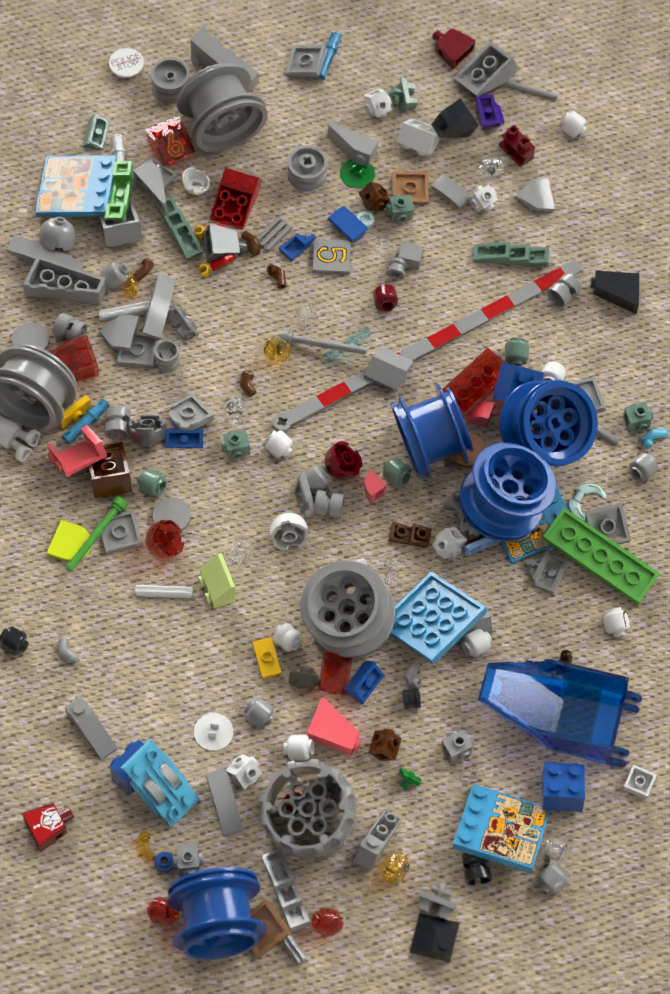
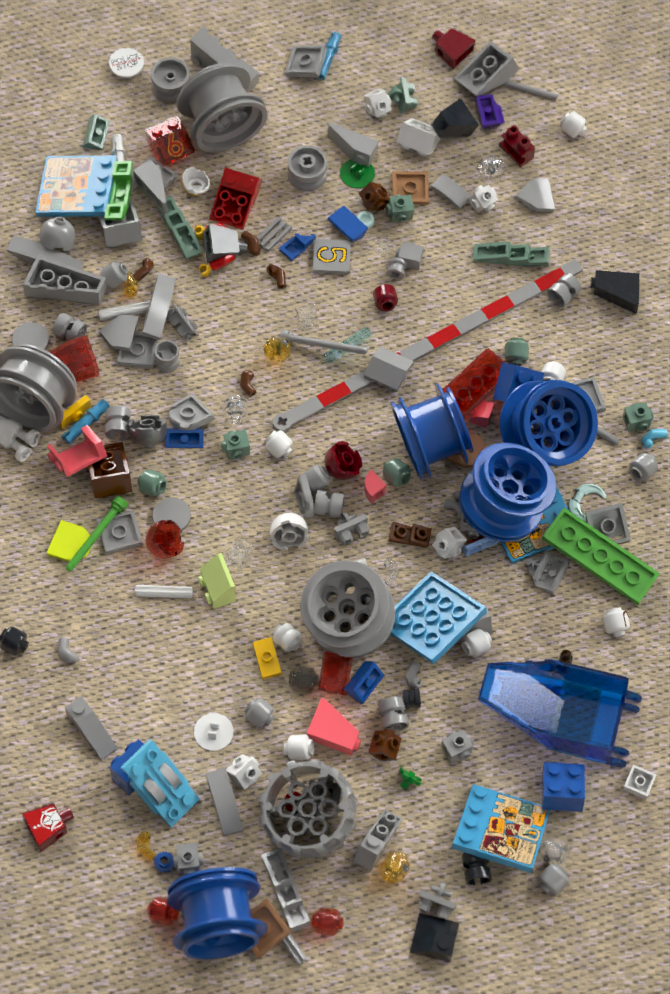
(350, 524): none -> light grey hips
(393, 713): none -> light grey wheel

